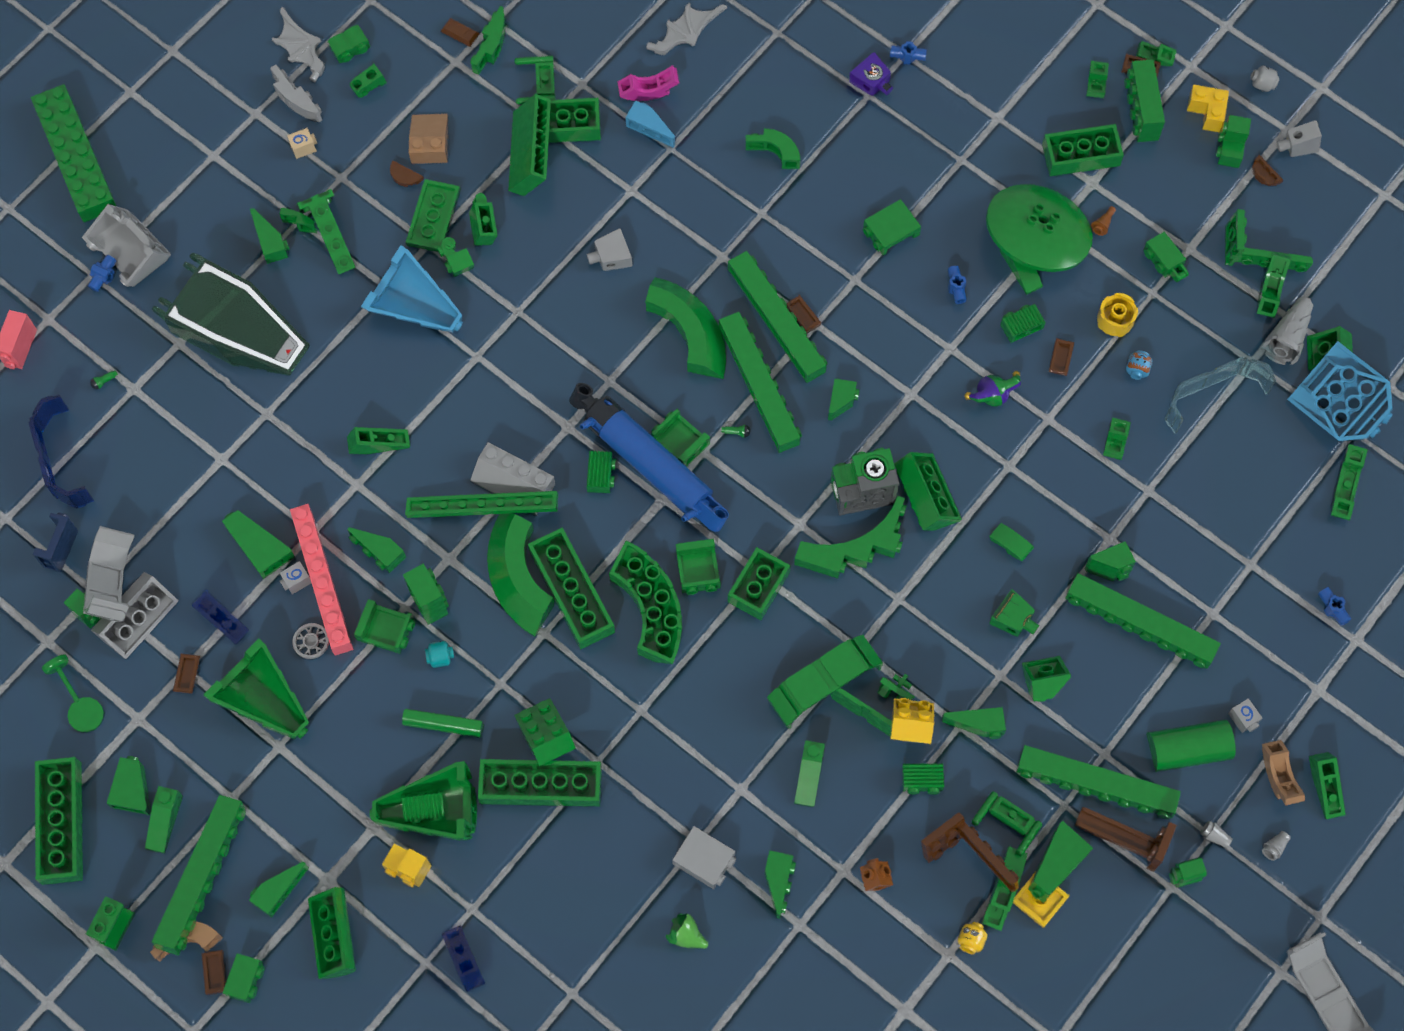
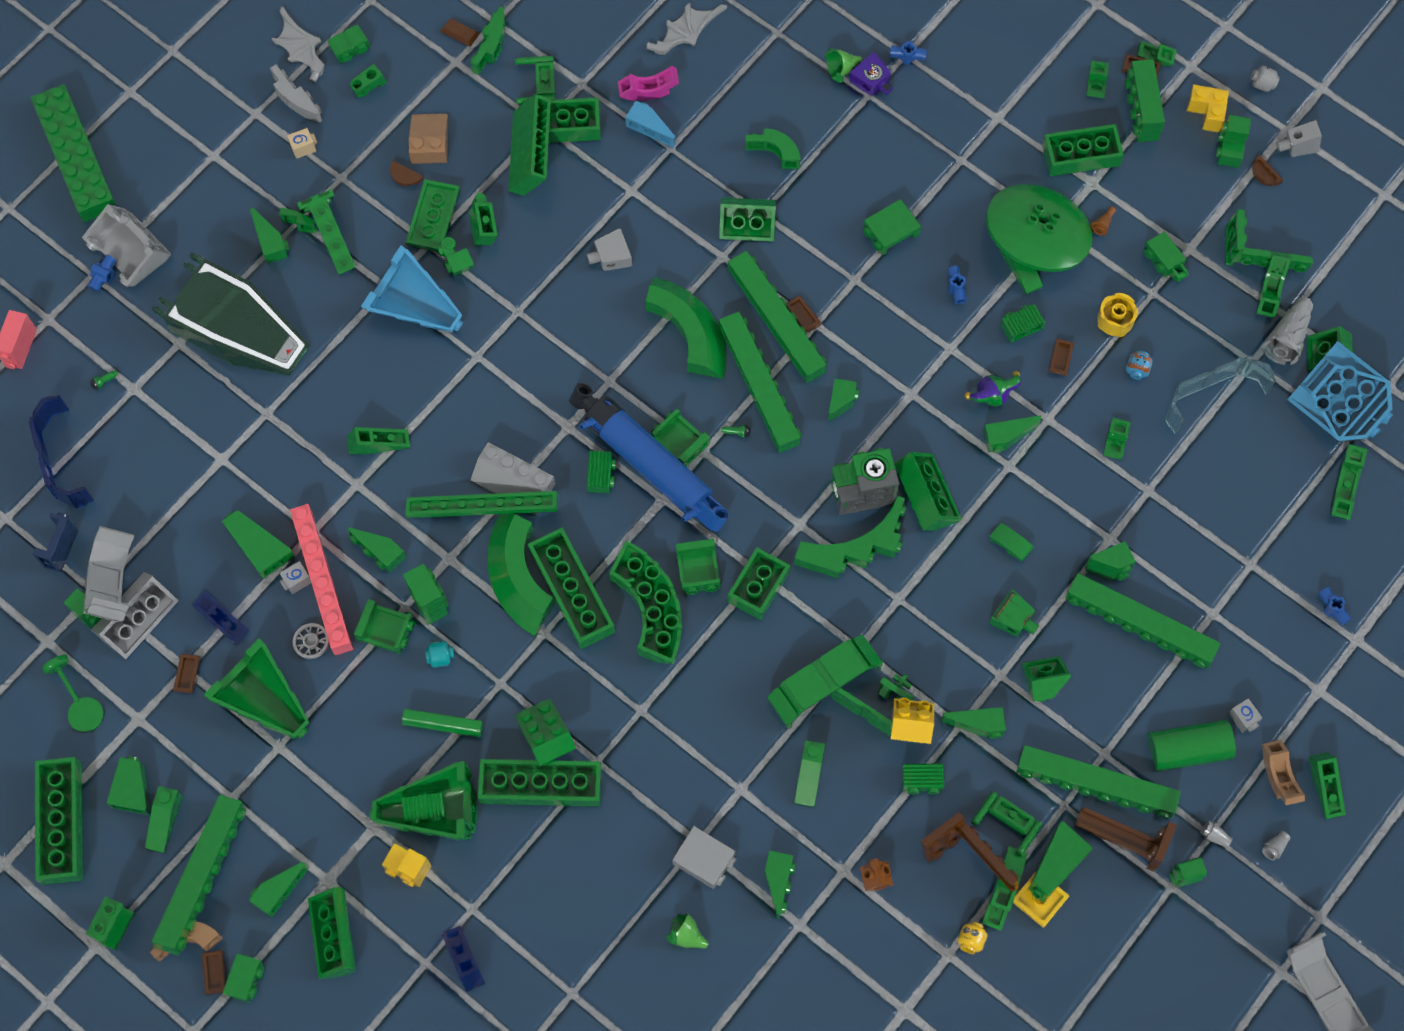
(747, 219): none -> green slope
(840, 63): none -> hat
(1004, 434): none -> green slope

